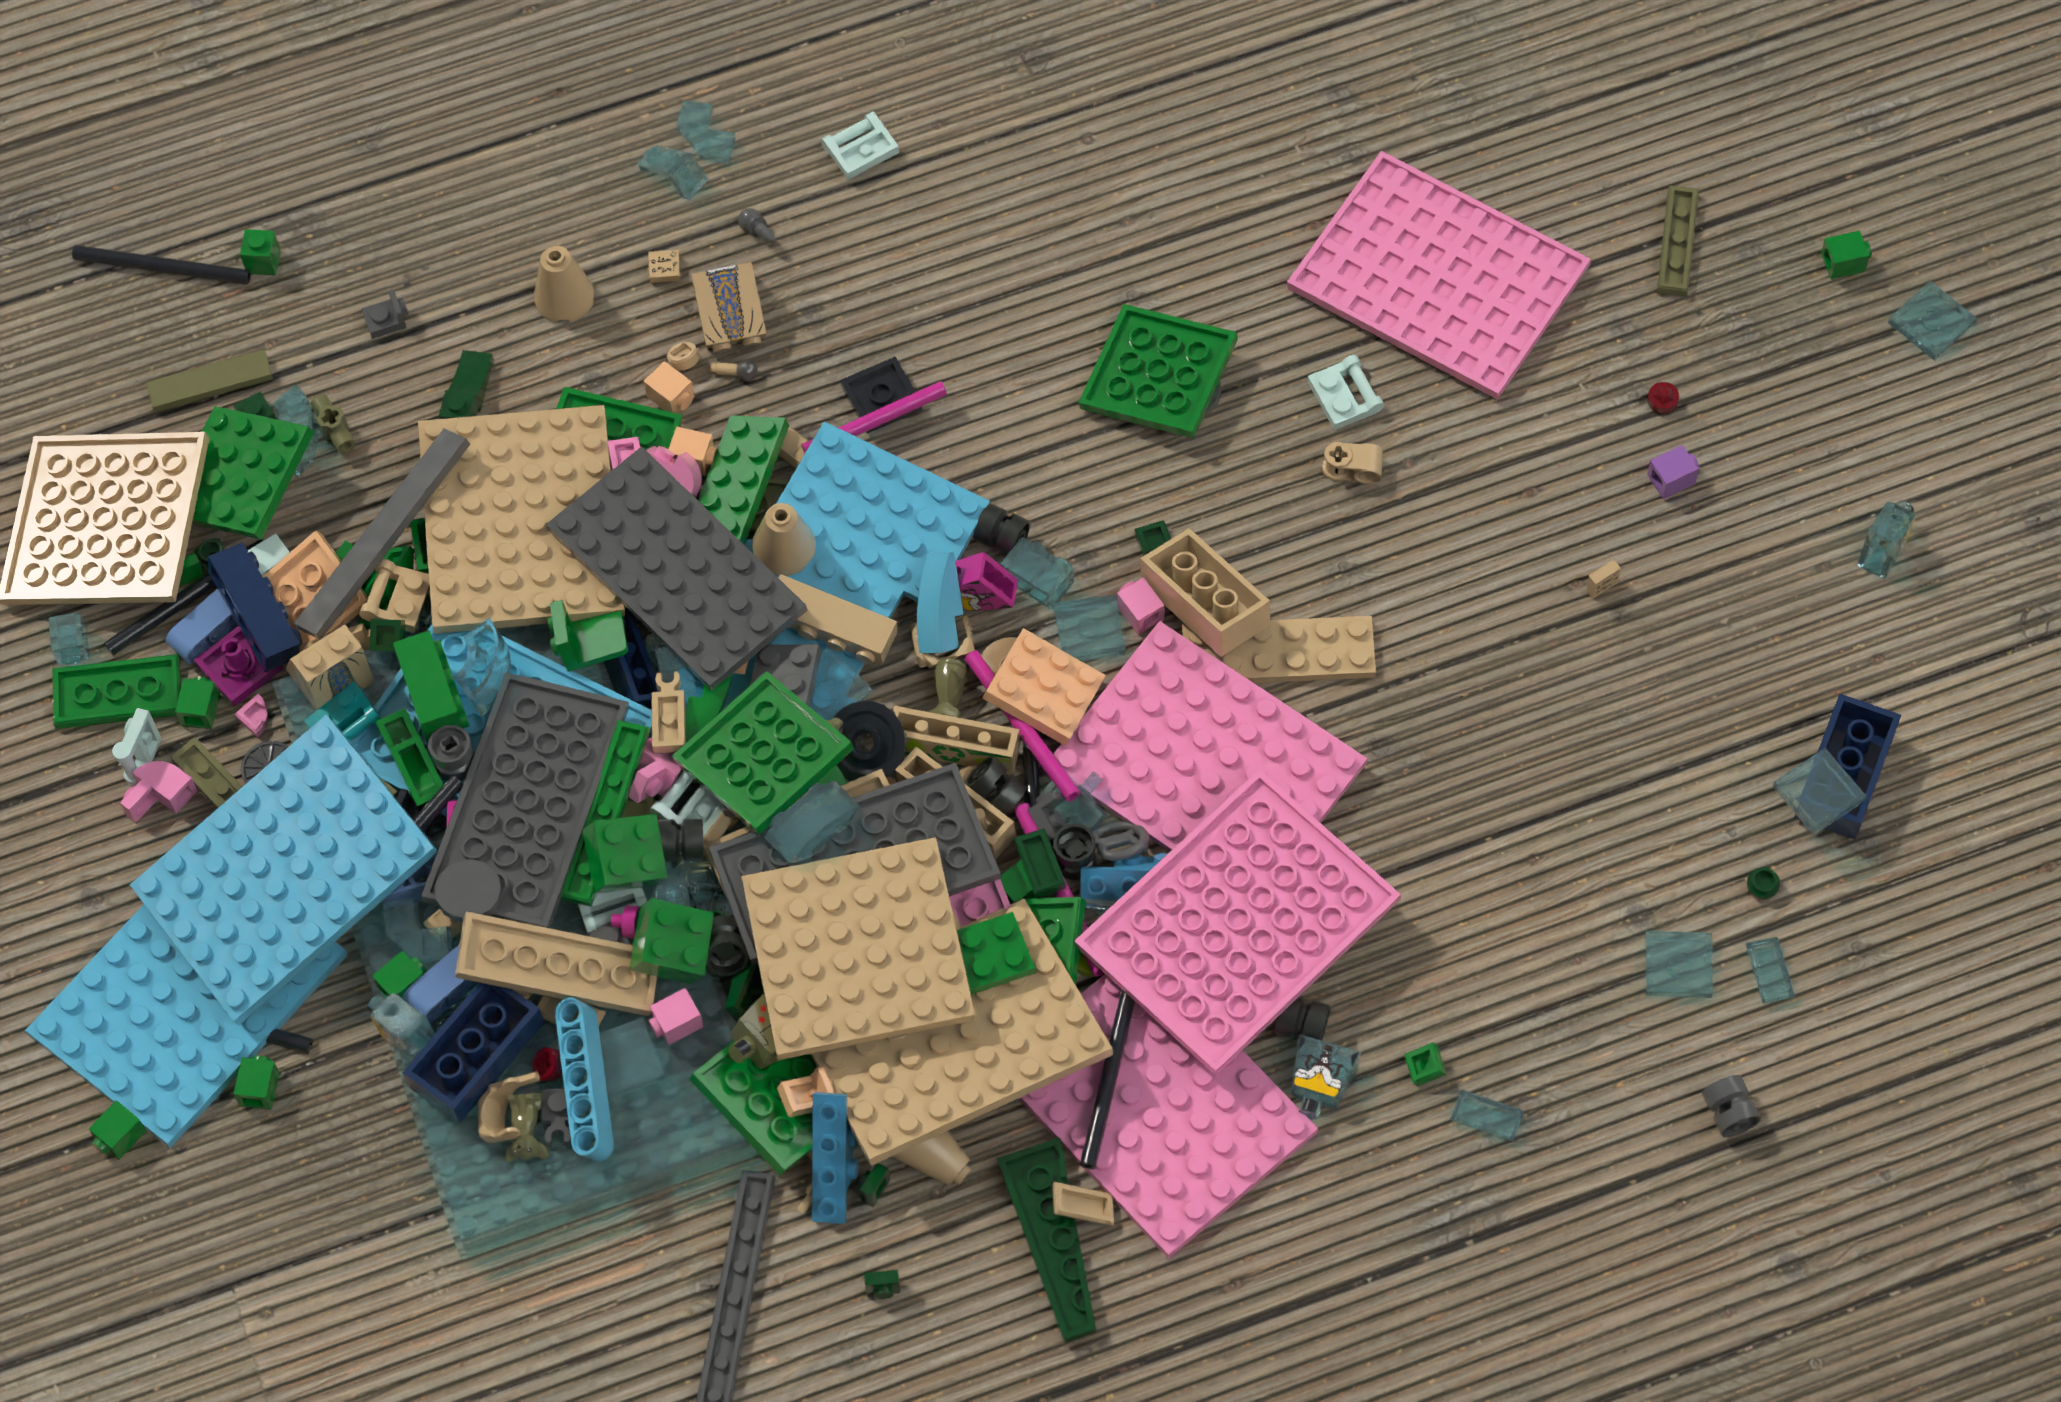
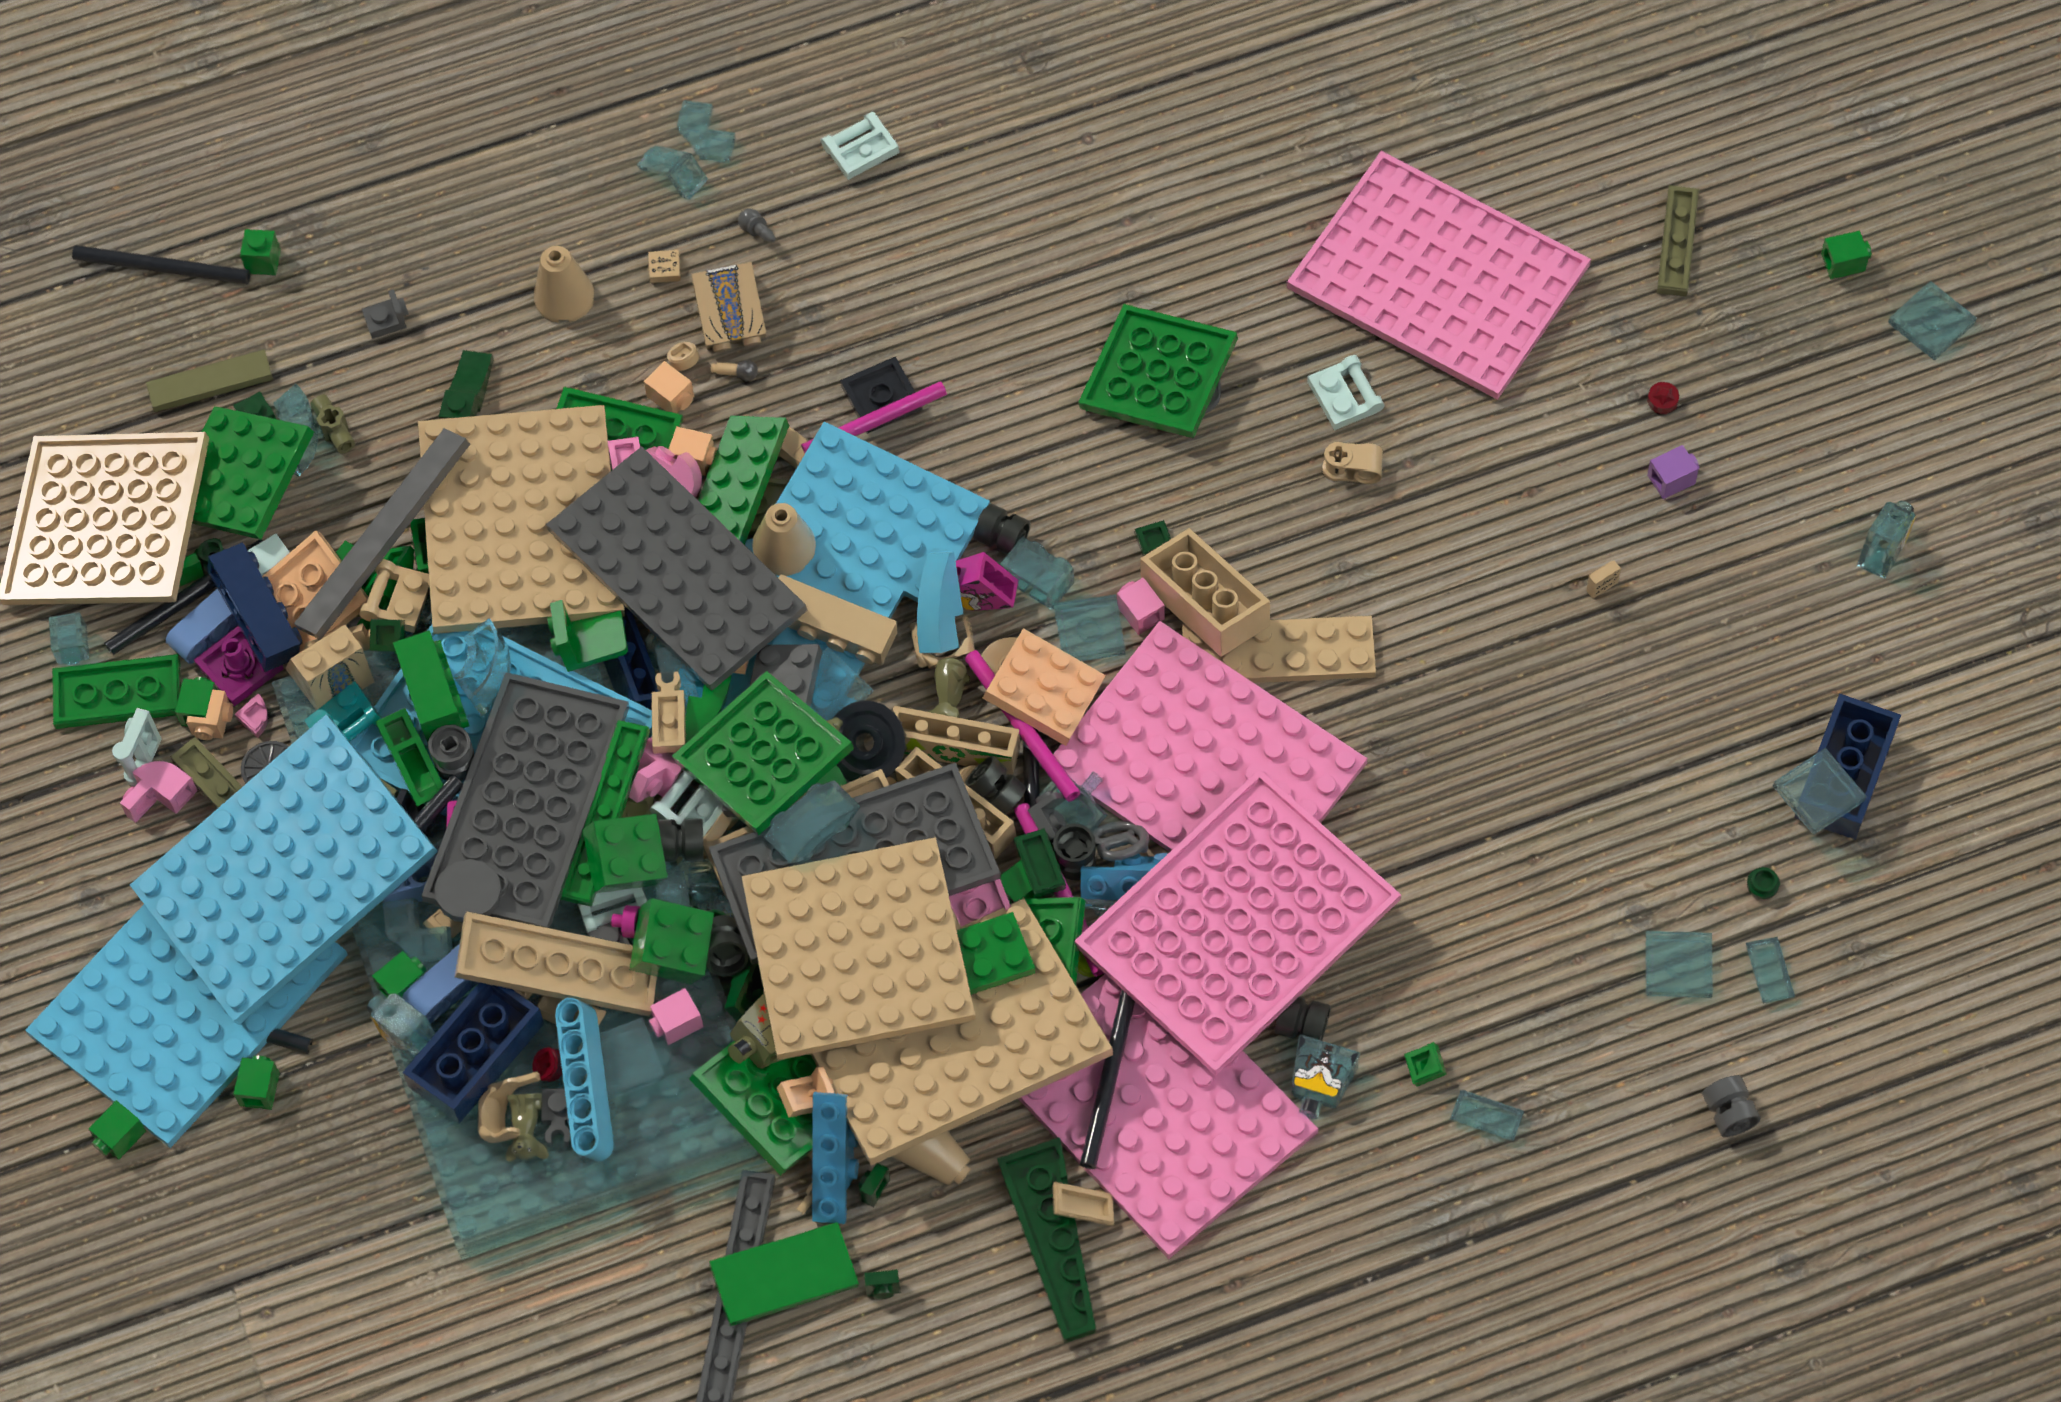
(218, 714): none -> light nougat bracket
(783, 1274): none -> green tile

